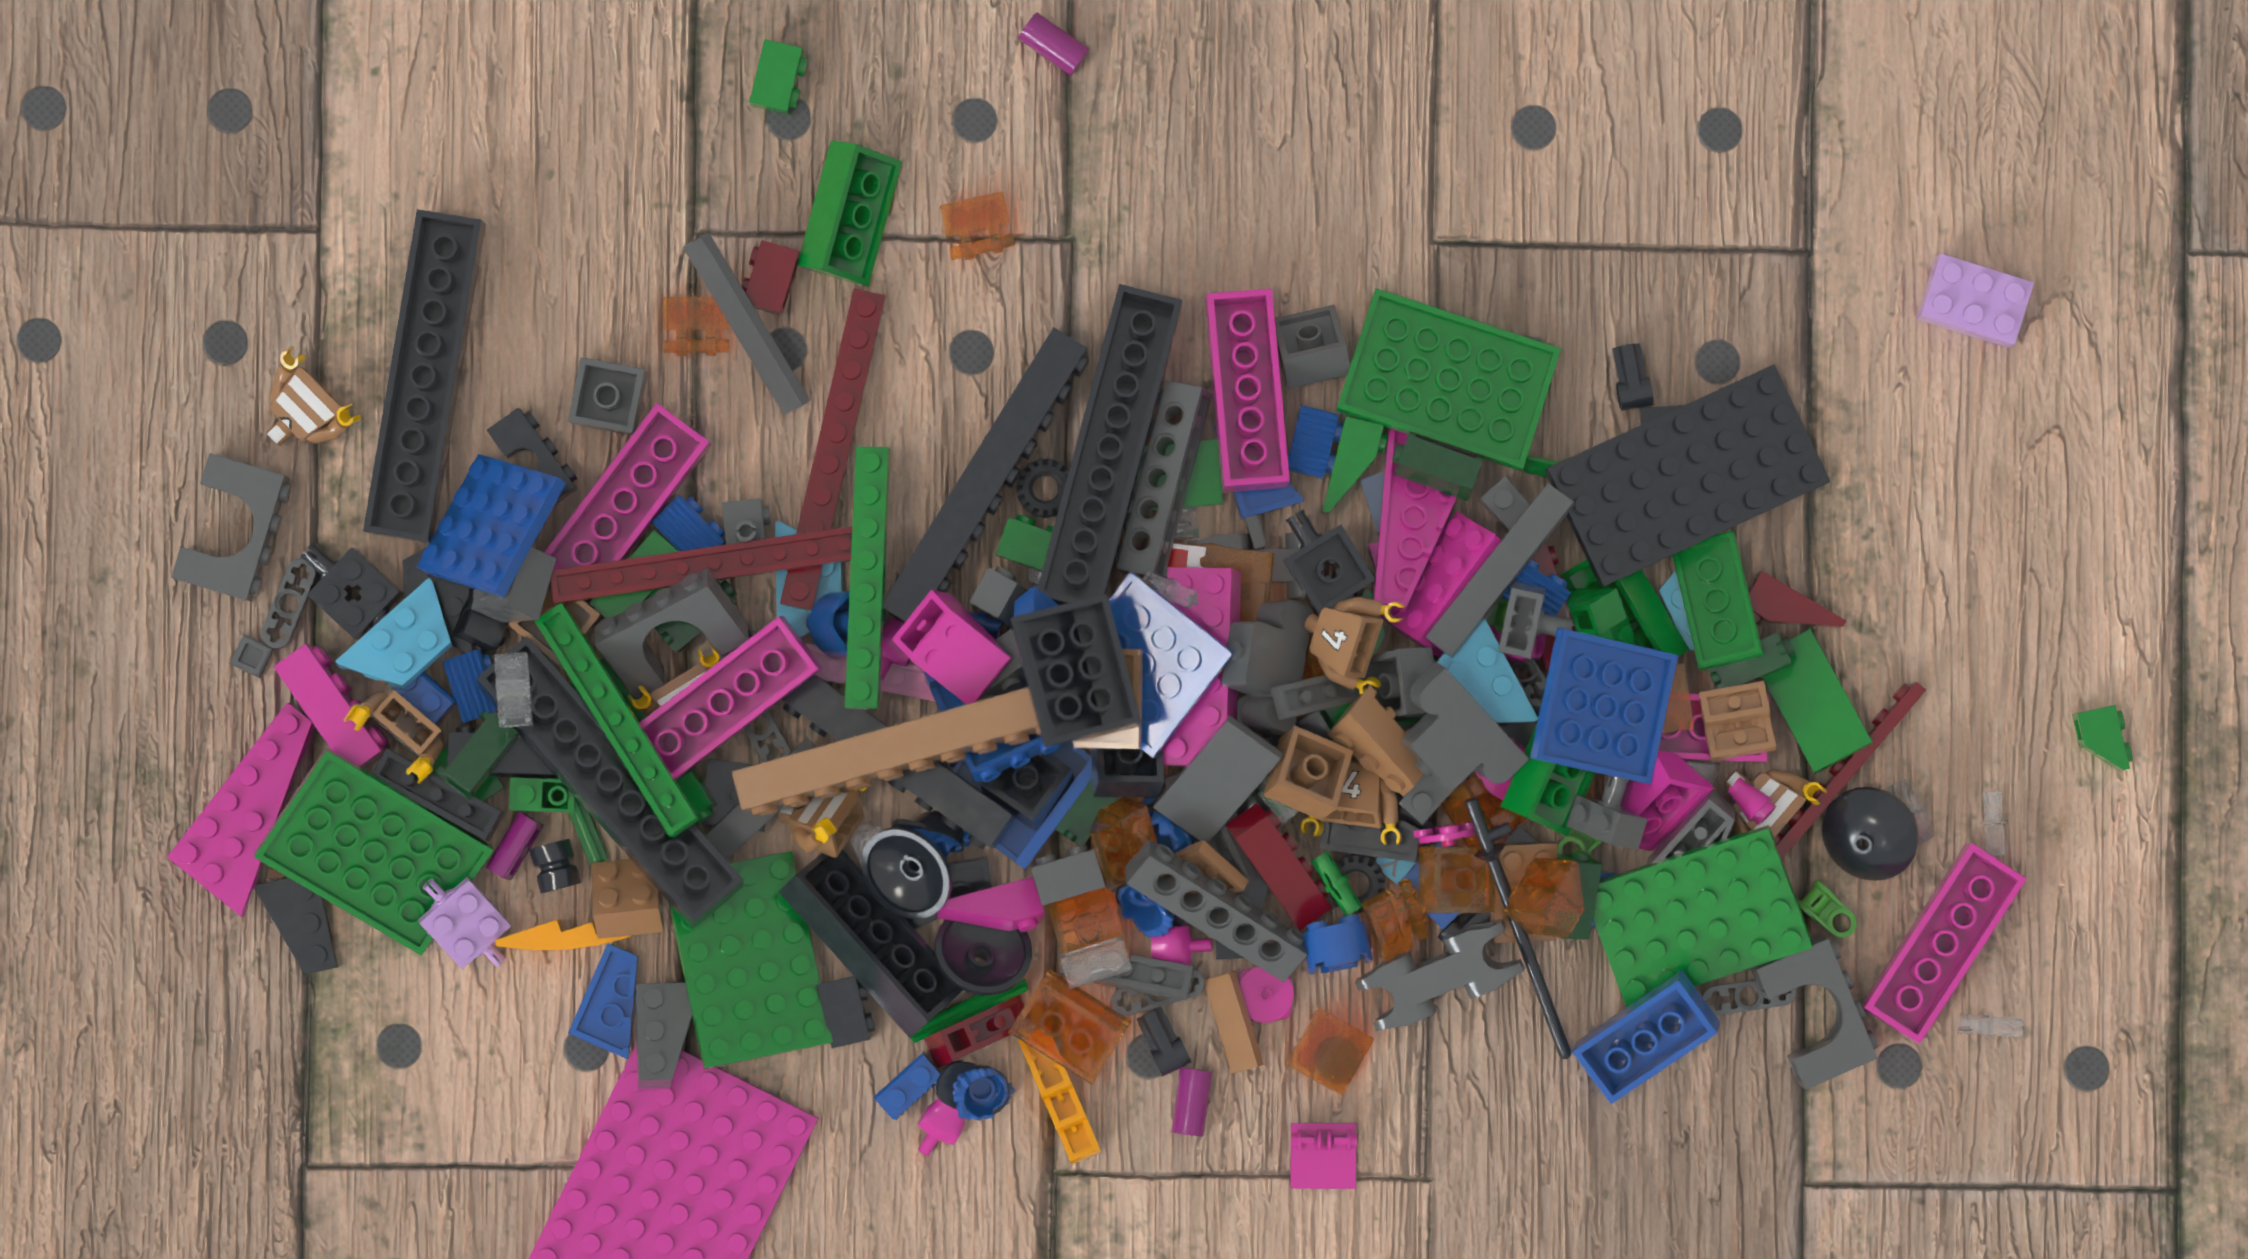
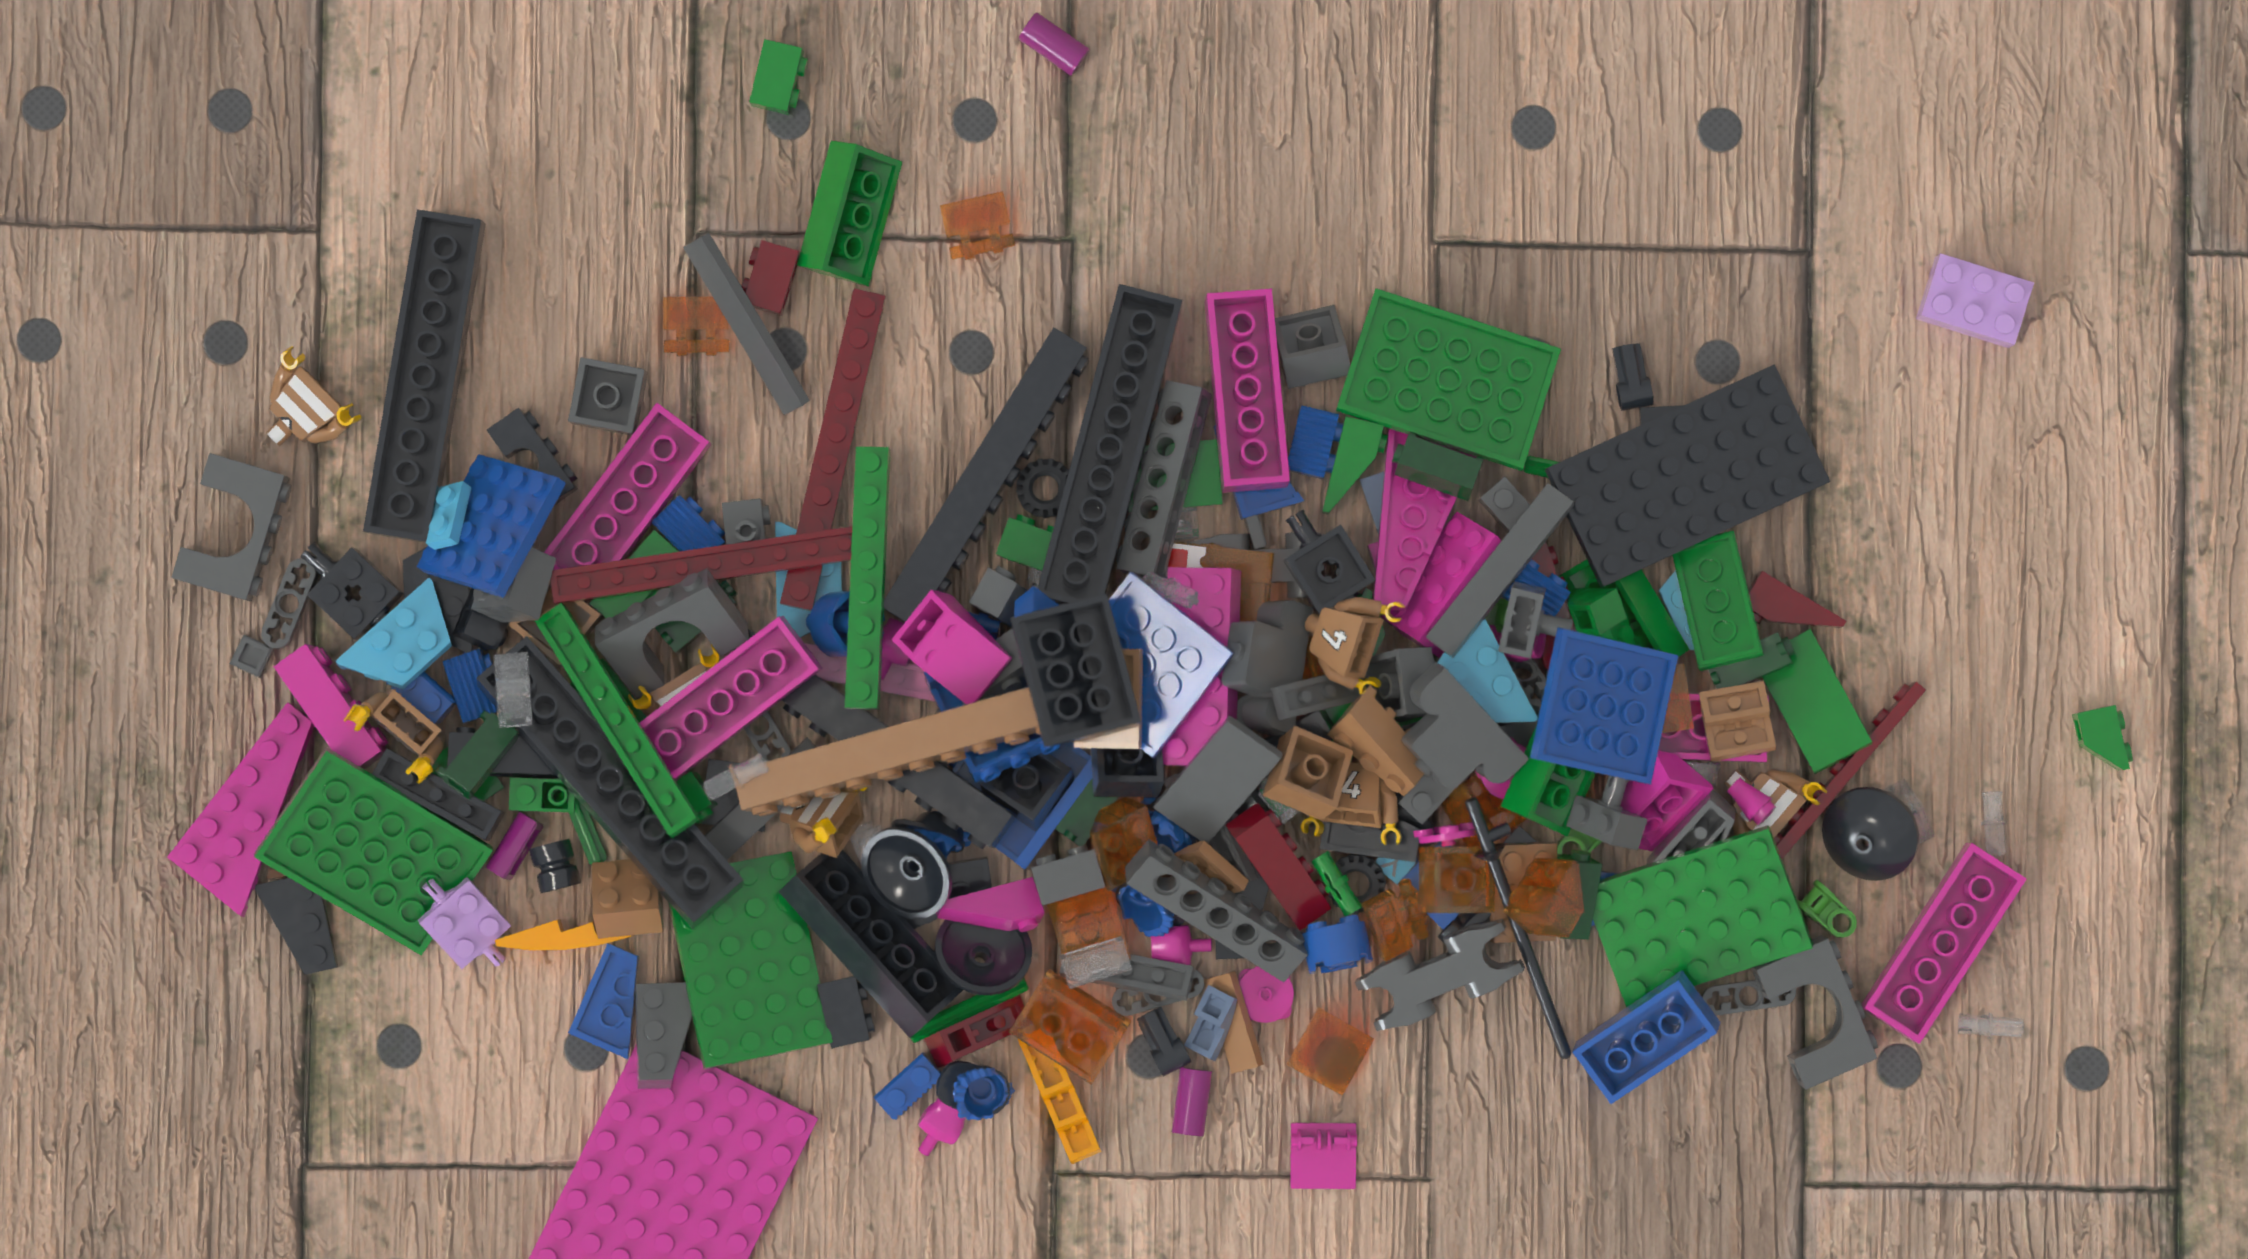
(448, 515): none -> medium azure plate
(736, 776): none -> clear axle
(1213, 1023): none -> sand blue slope

